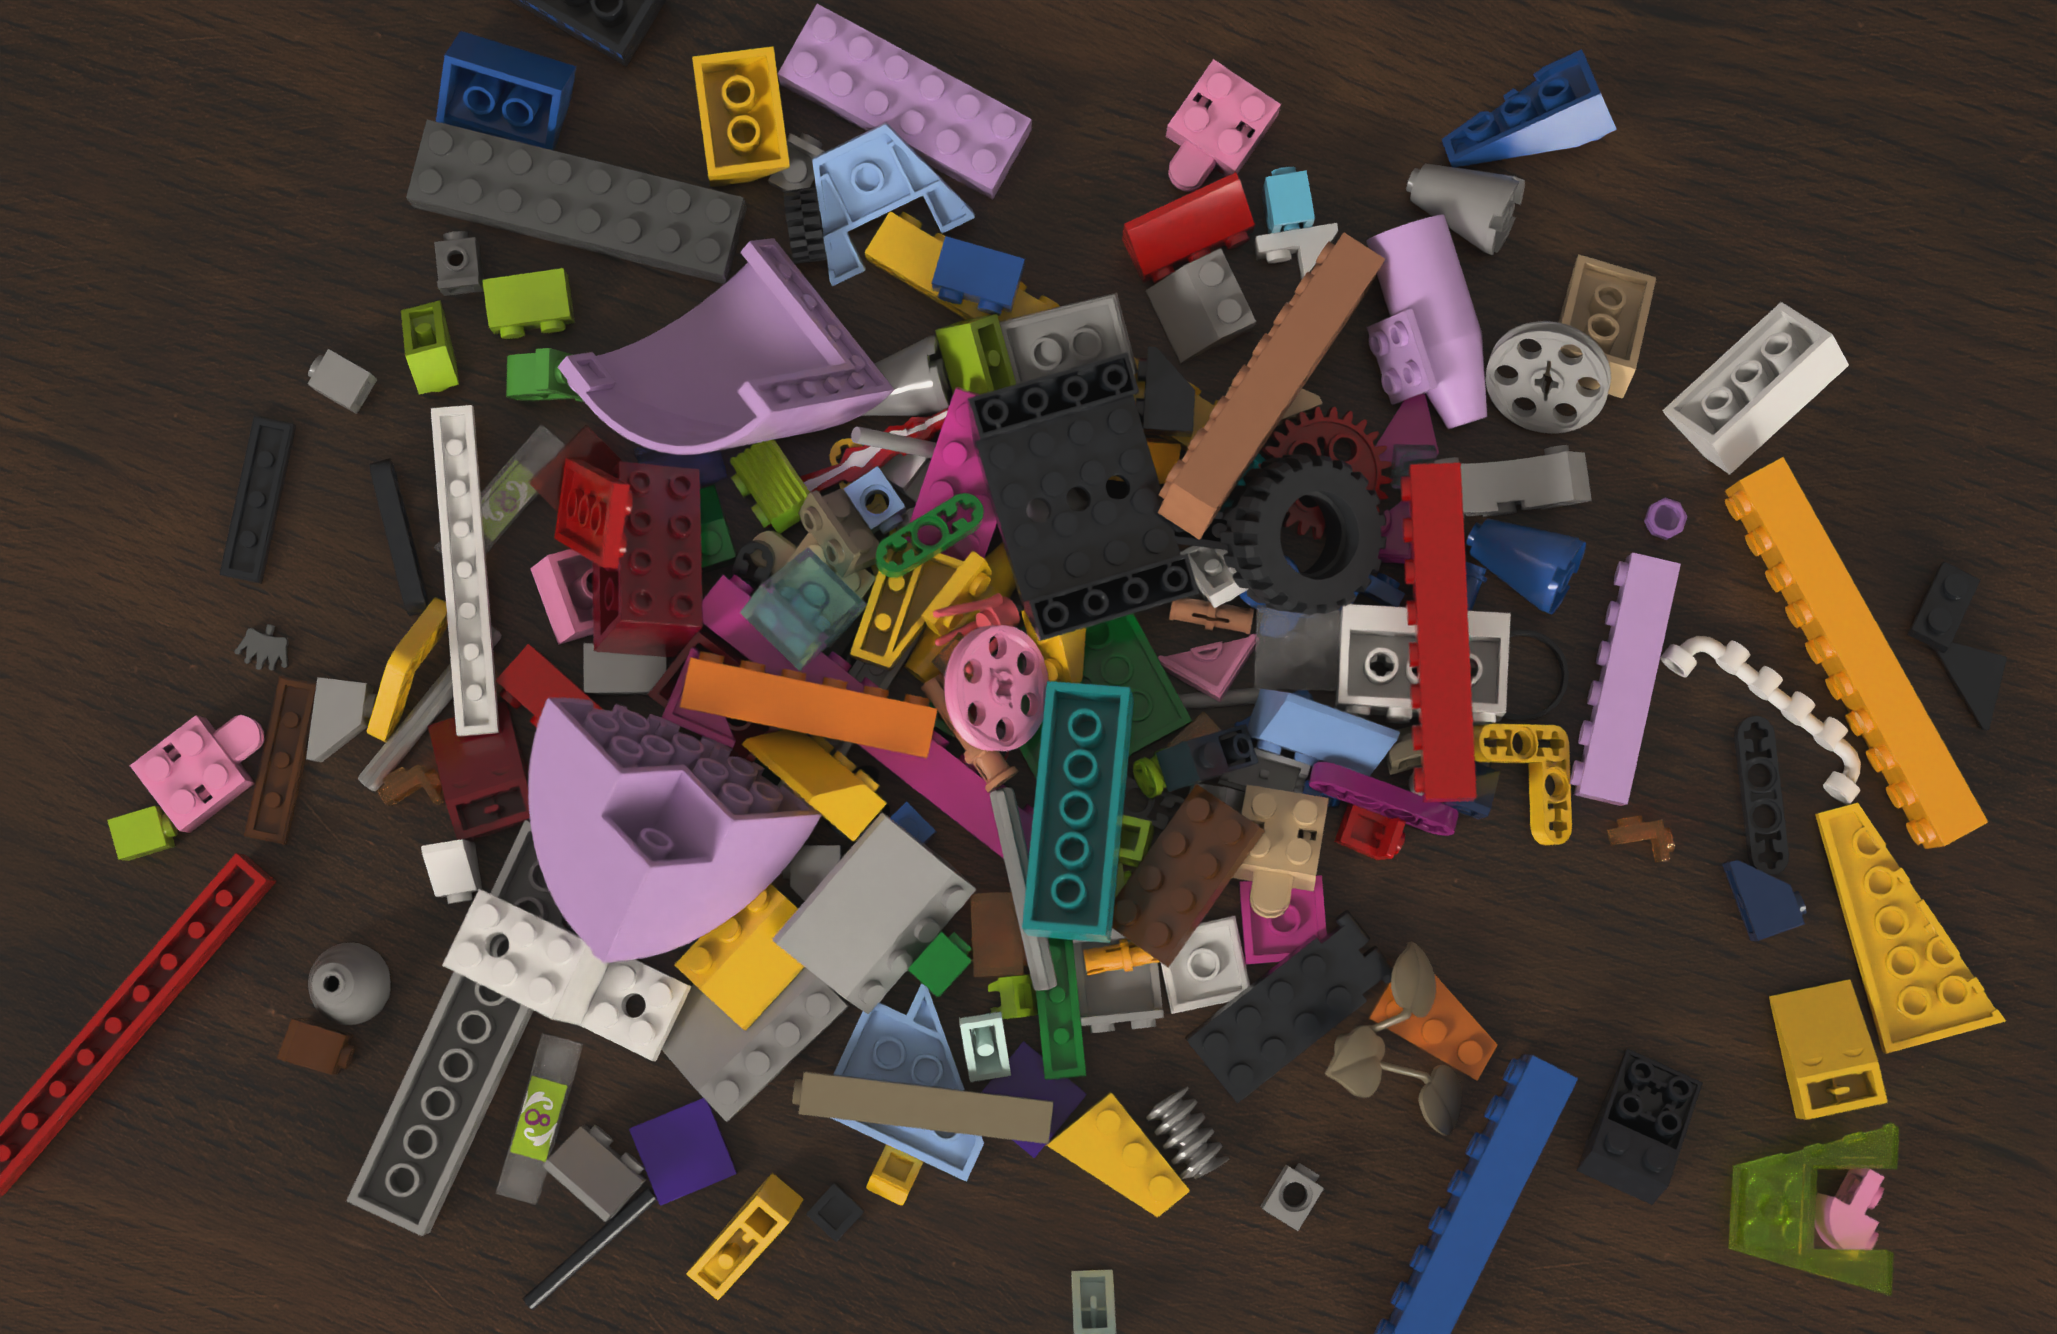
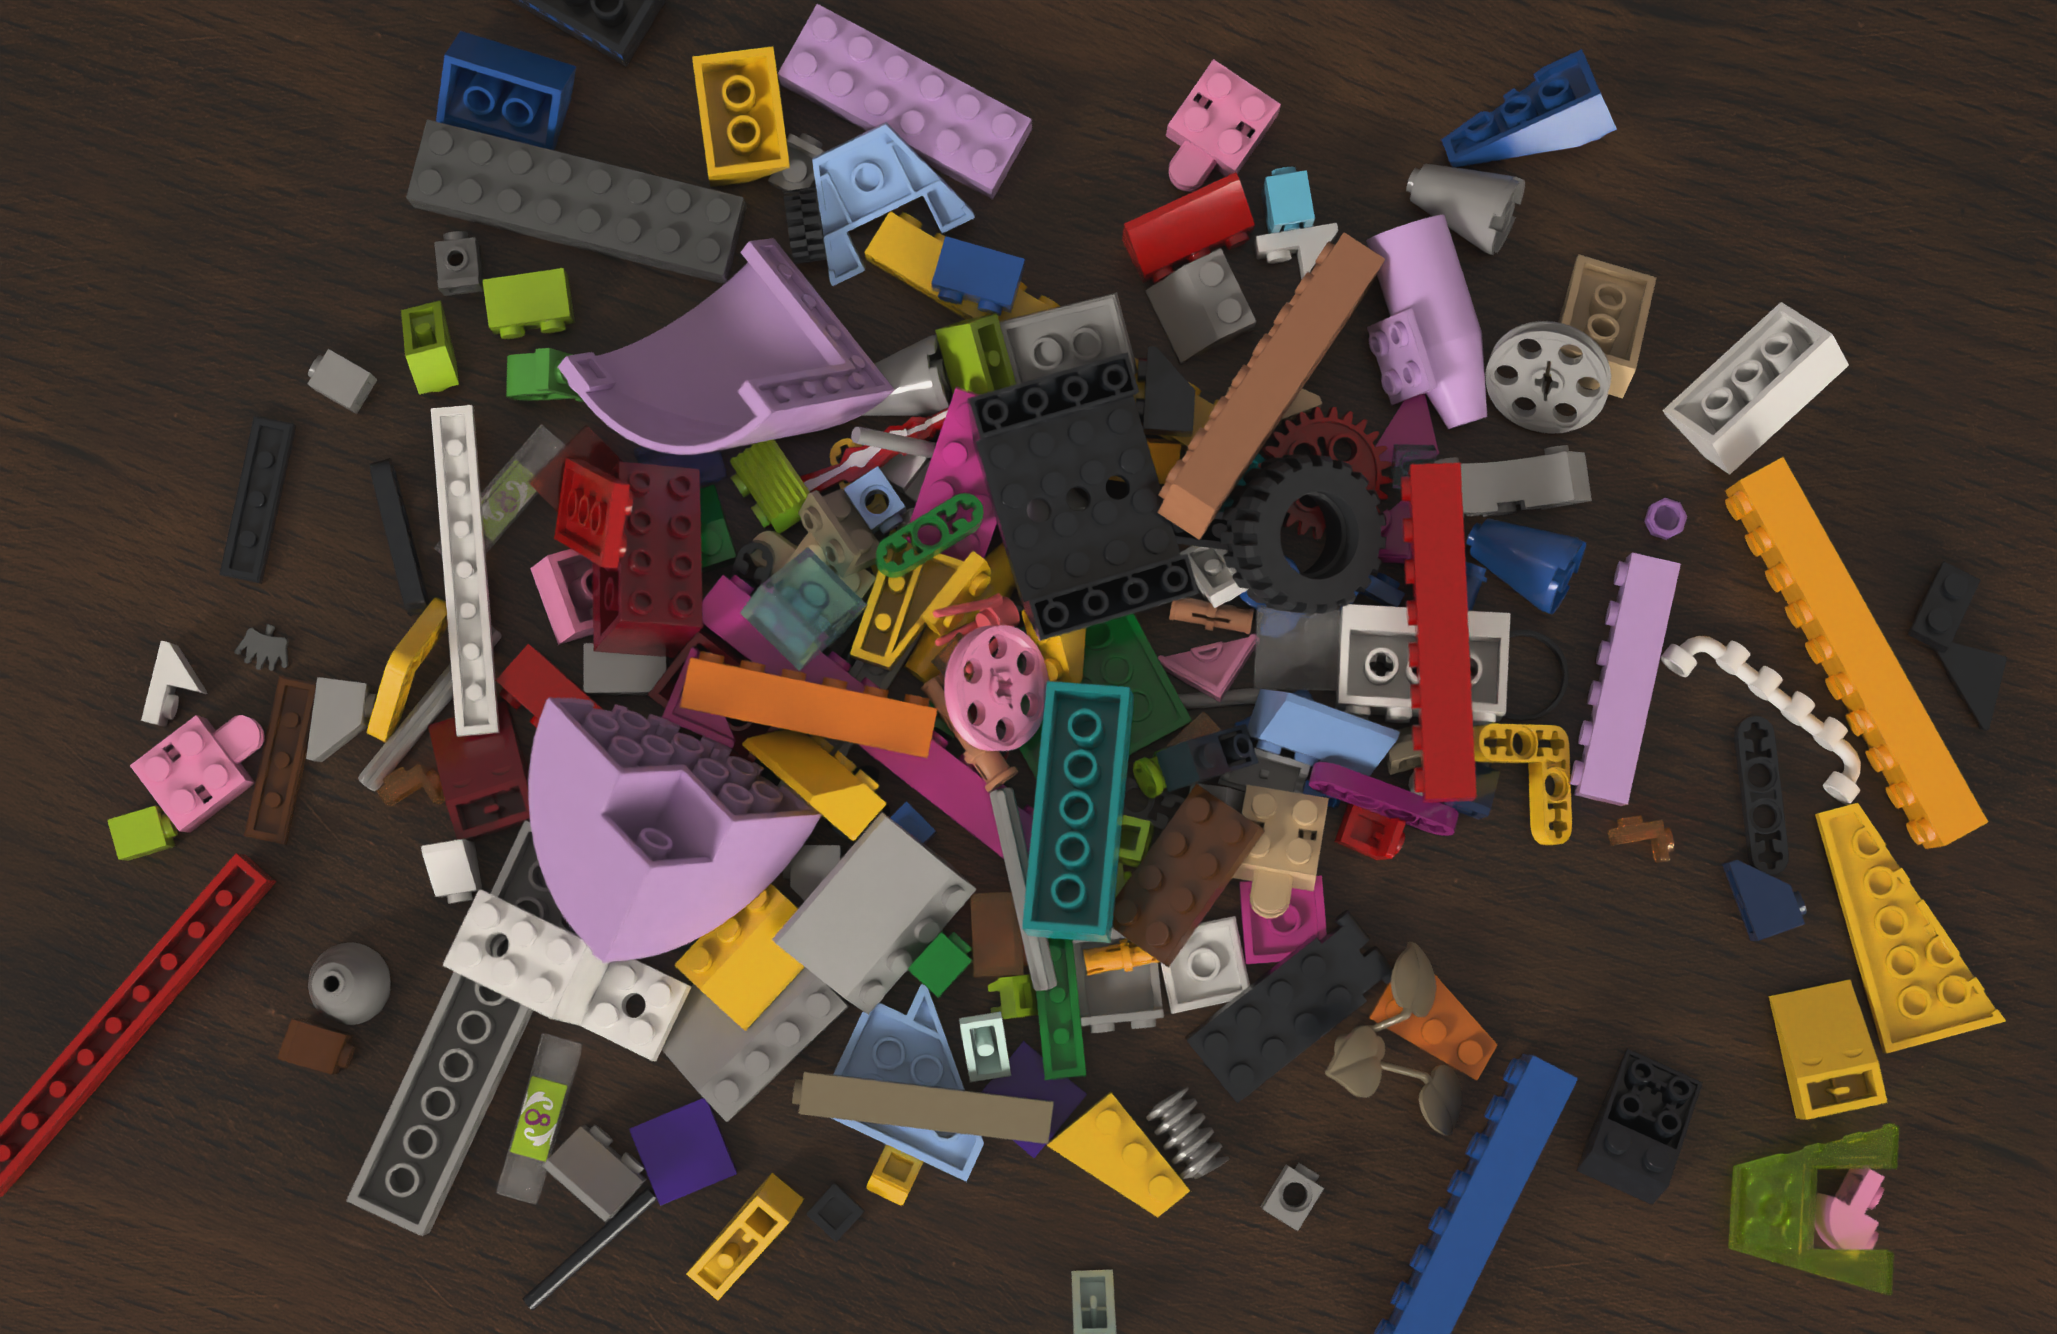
(169, 672): none -> white slope

